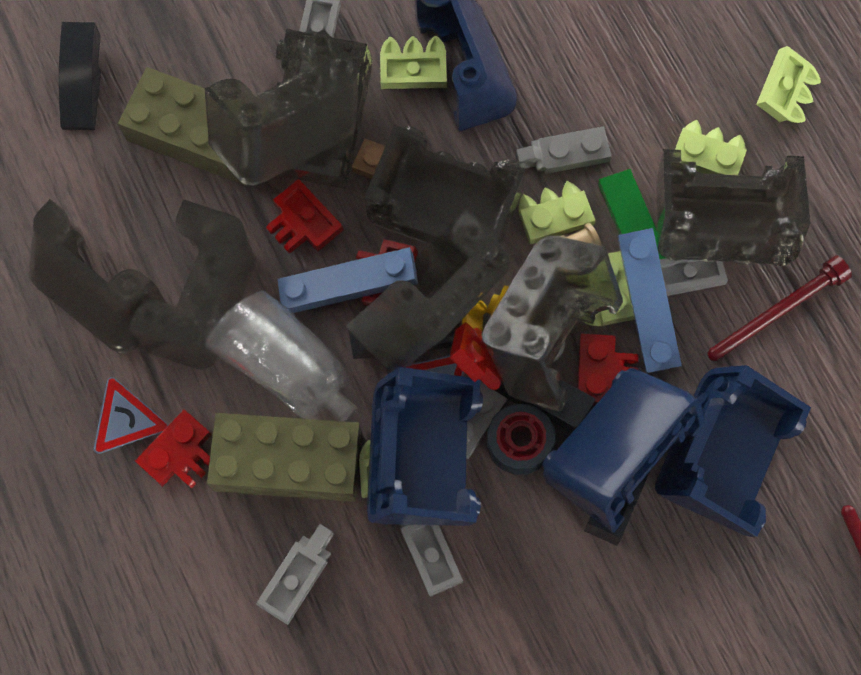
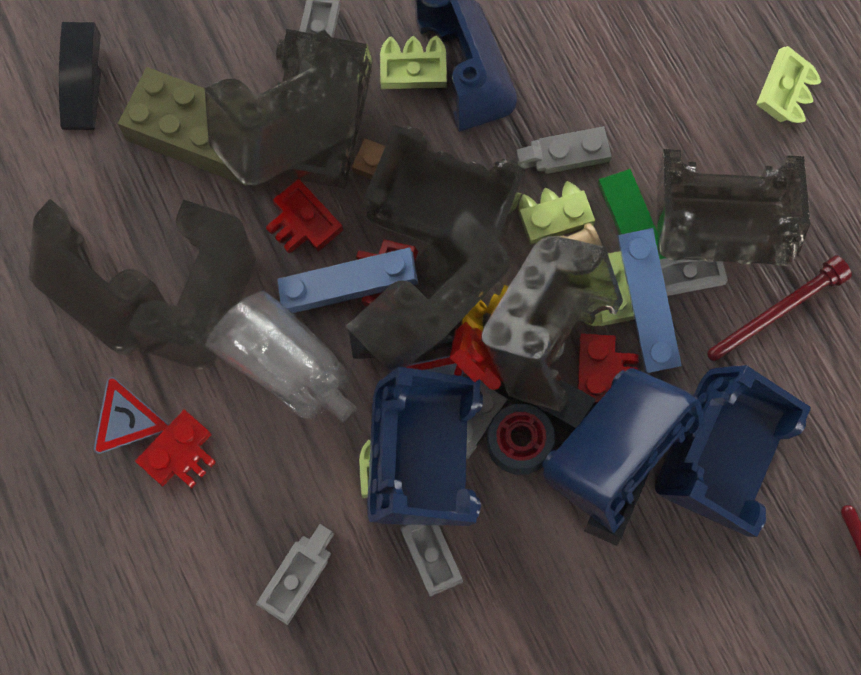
(285, 457): olive brick -> none
(710, 150): yellowish green plate -> none

